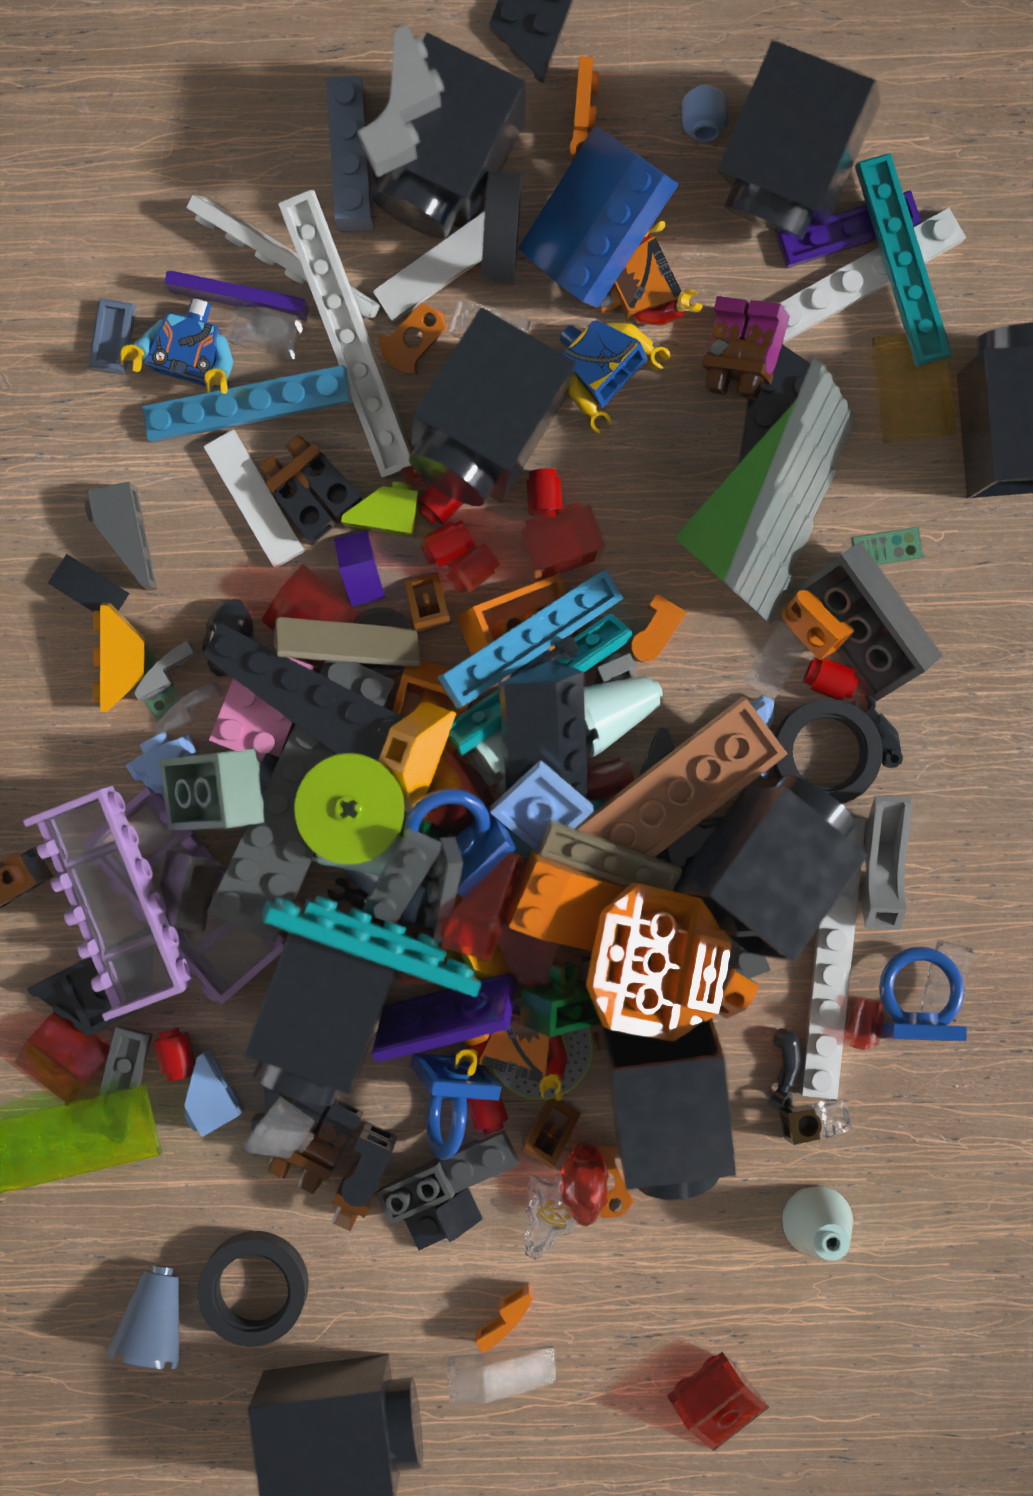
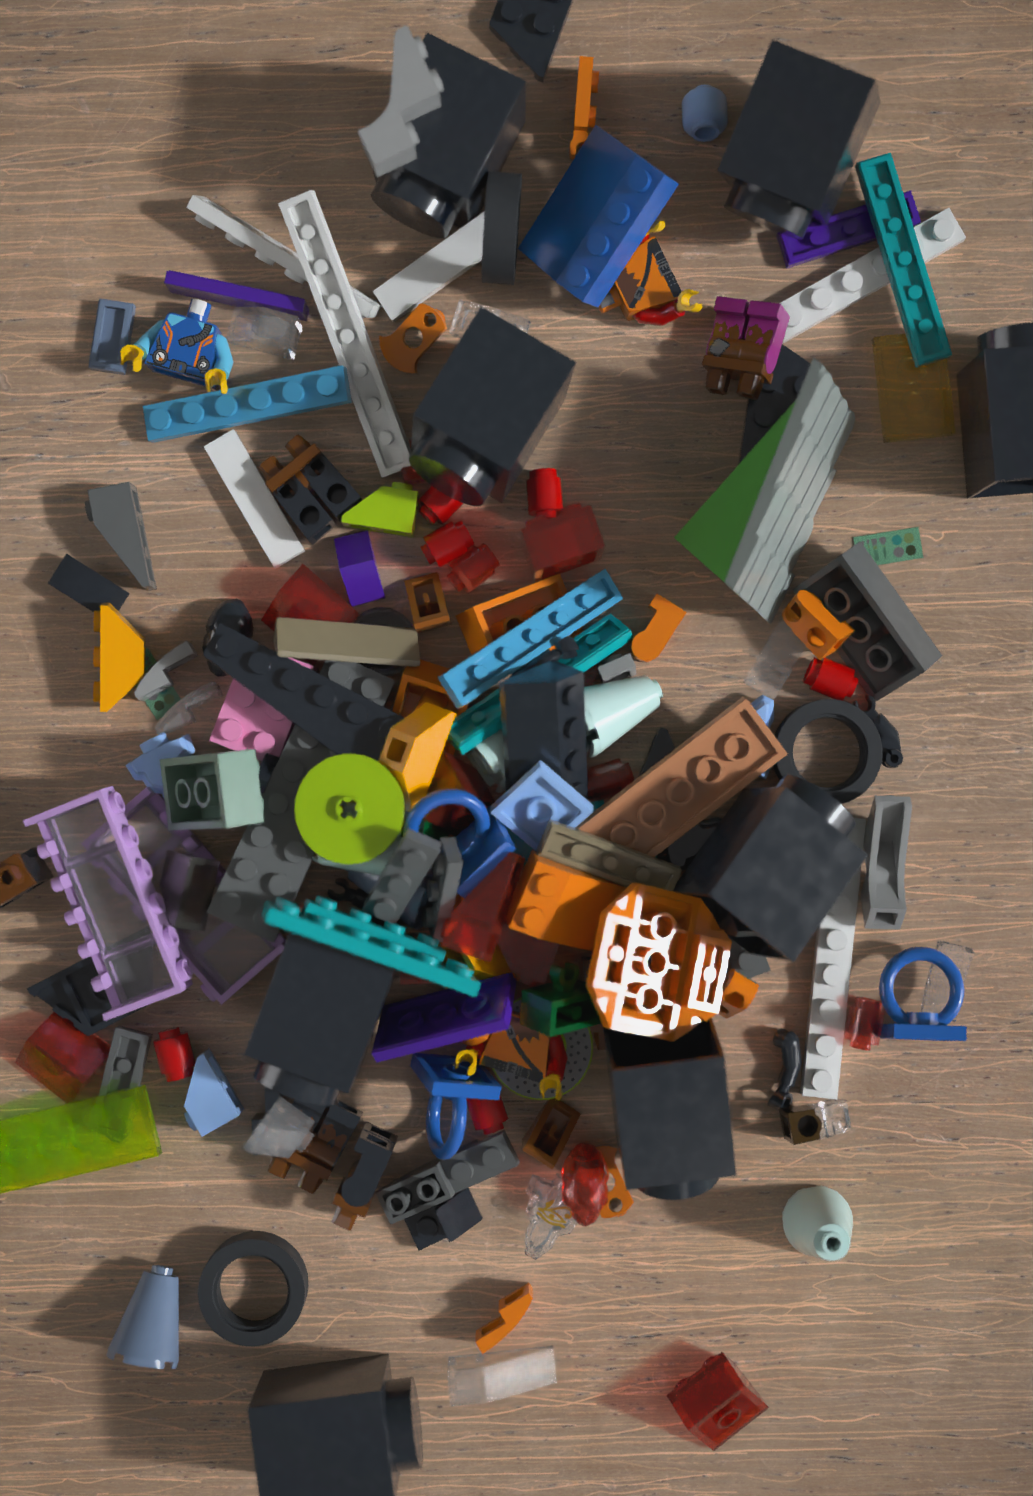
(348, 158): sand blue brick -> none
(605, 362): torso -> none

